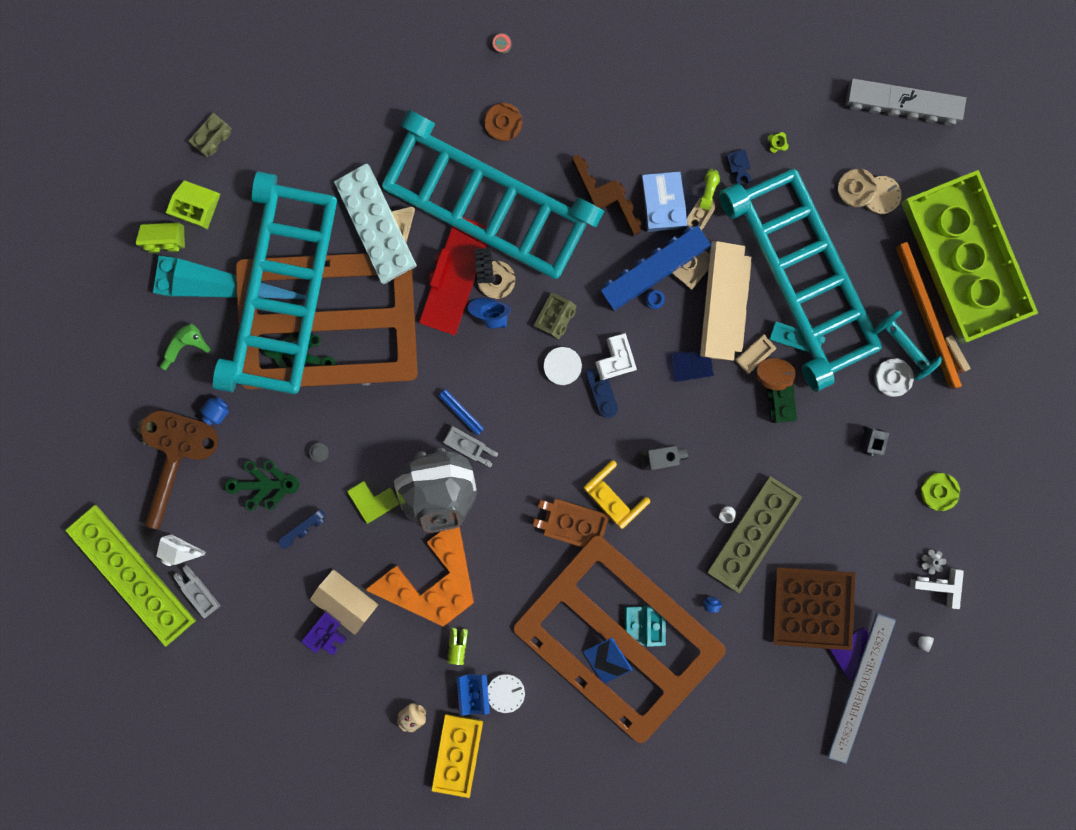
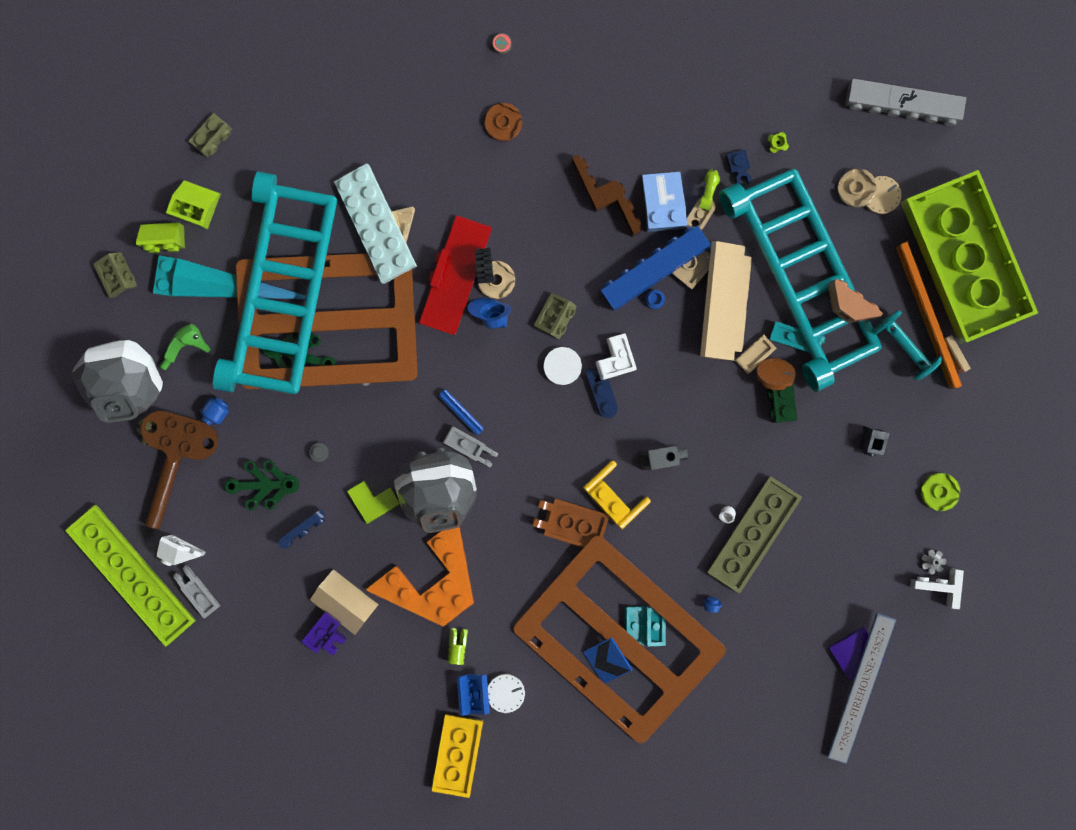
(115, 274): none -> olive bracket
(117, 380): none -> dark grey rock
(411, 717): tan head -> none
(580, 214): teal fence -> none
(691, 366): clear blue plate -> none
(814, 608): reddish brown plate -> none
(851, 304): none -> nougat slope
(893, 377): white tile -> none
(925, 643): white hinge -> none

